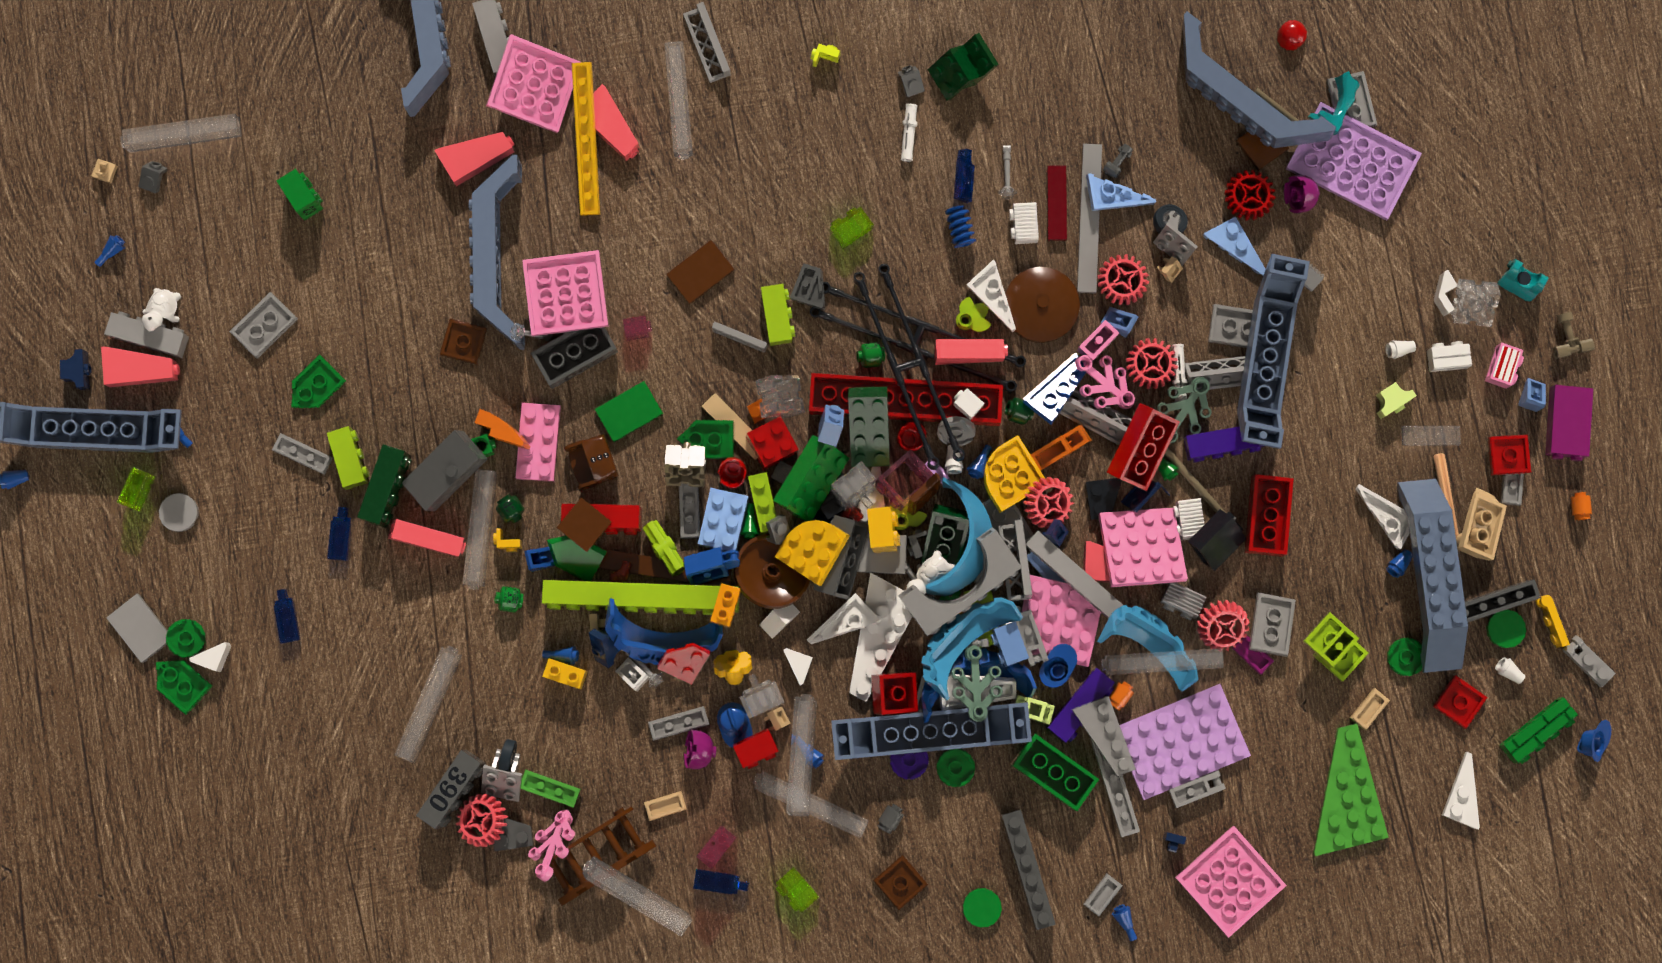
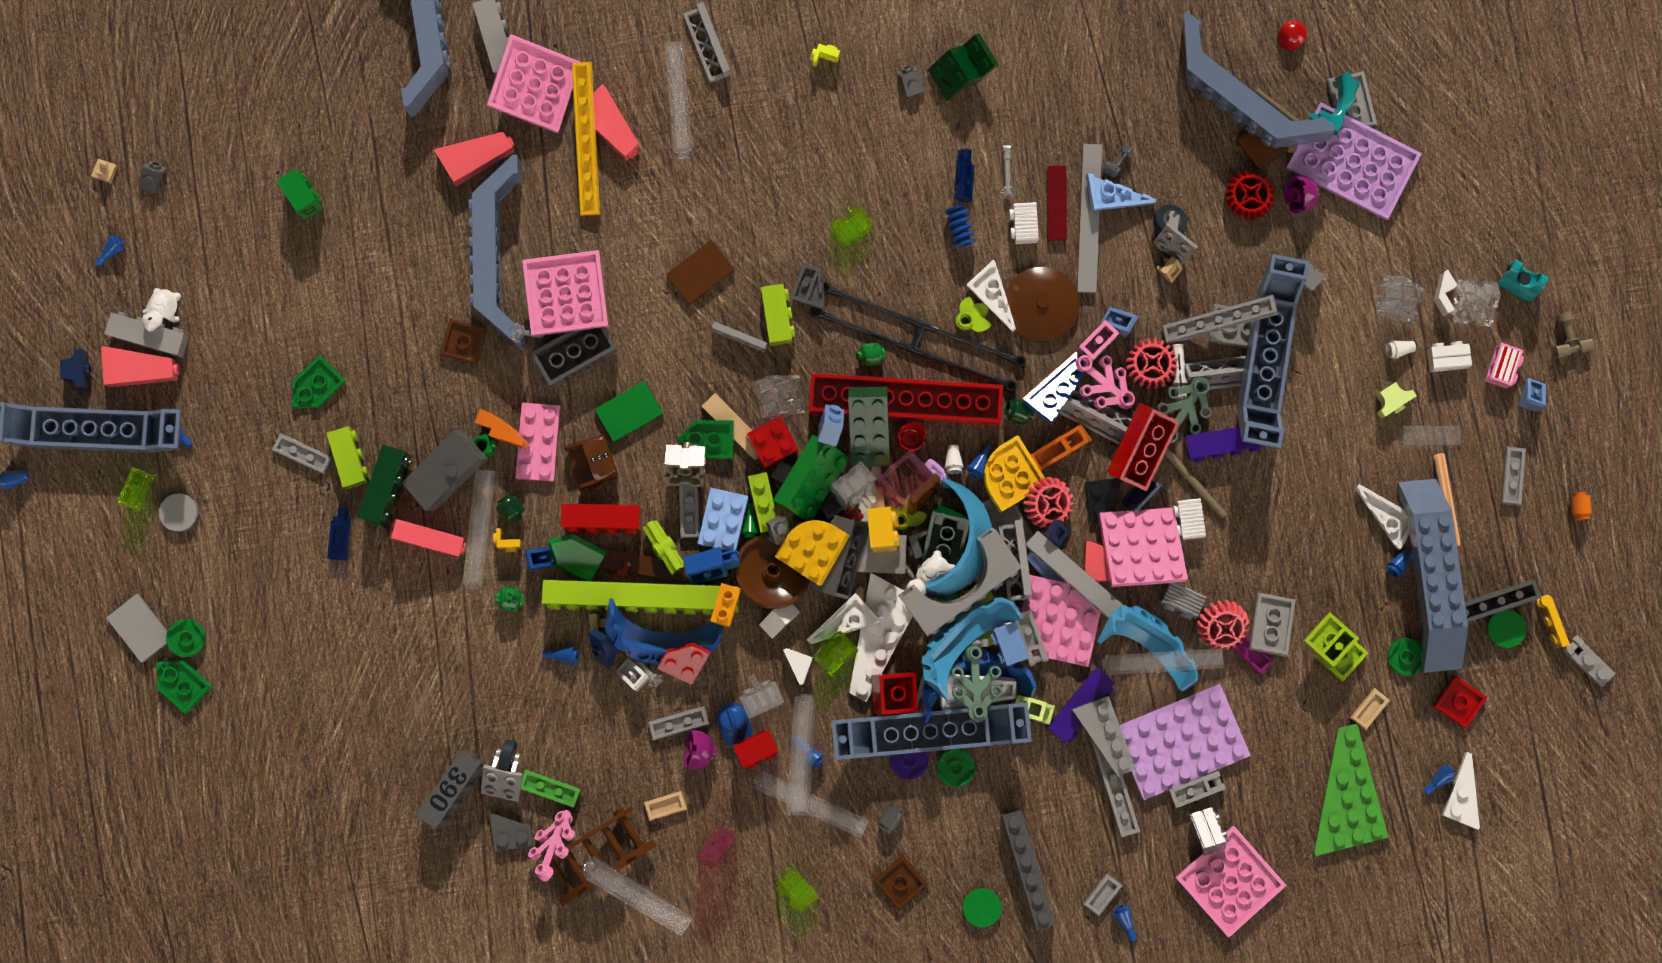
(181, 133): clear brick -> none
(213, 658): white slope -> none
(263, 325): light grey tile -> none
(286, 618): clear blue hinge -> none
(428, 704): clear brick -> none
(473, 809): coral gear -> none
(565, 673): yellow brick -> none
(584, 524): reddish brown tile -> none
(637, 328): clear pink brick -> none
(718, 882): clear blue hinge -> none
(732, 472): red hair -> none
(733, 666): yellow plant -> none
(754, 410): orange plate -> none
(778, 719): tan tile -> none
(835, 653): none -> clear neon green brick
(897, 369): black bar -> none
(909, 132): white pin -> none
(961, 428): light grey tile -> none
(968, 403): white brick -> none
(969, 351): coral slope -> none
(1055, 772): green brick -> none
(1059, 667): blue piece -> none
(1121, 695): orange brick -> none
(1126, 286): coral gear -> none
(1167, 470): green cone -> none
(1173, 841): dark blue tile -> none
(1208, 832): none -> brick
(1217, 539): black brick -> none
(1220, 319): none -> light grey tile
(1232, 238): light blue wing -> none
(1269, 515): red brick -> none
(1399, 299): none -> clear brick
(1442, 777): none -> blue cone
(1482, 526): tan slope -> none
(1509, 455): red tile -> none
(1509, 670): white cone -> none
(1539, 730): green brick -> none
(1569, 422): magenta brick -> none
(1595, 741): blue piece -> none

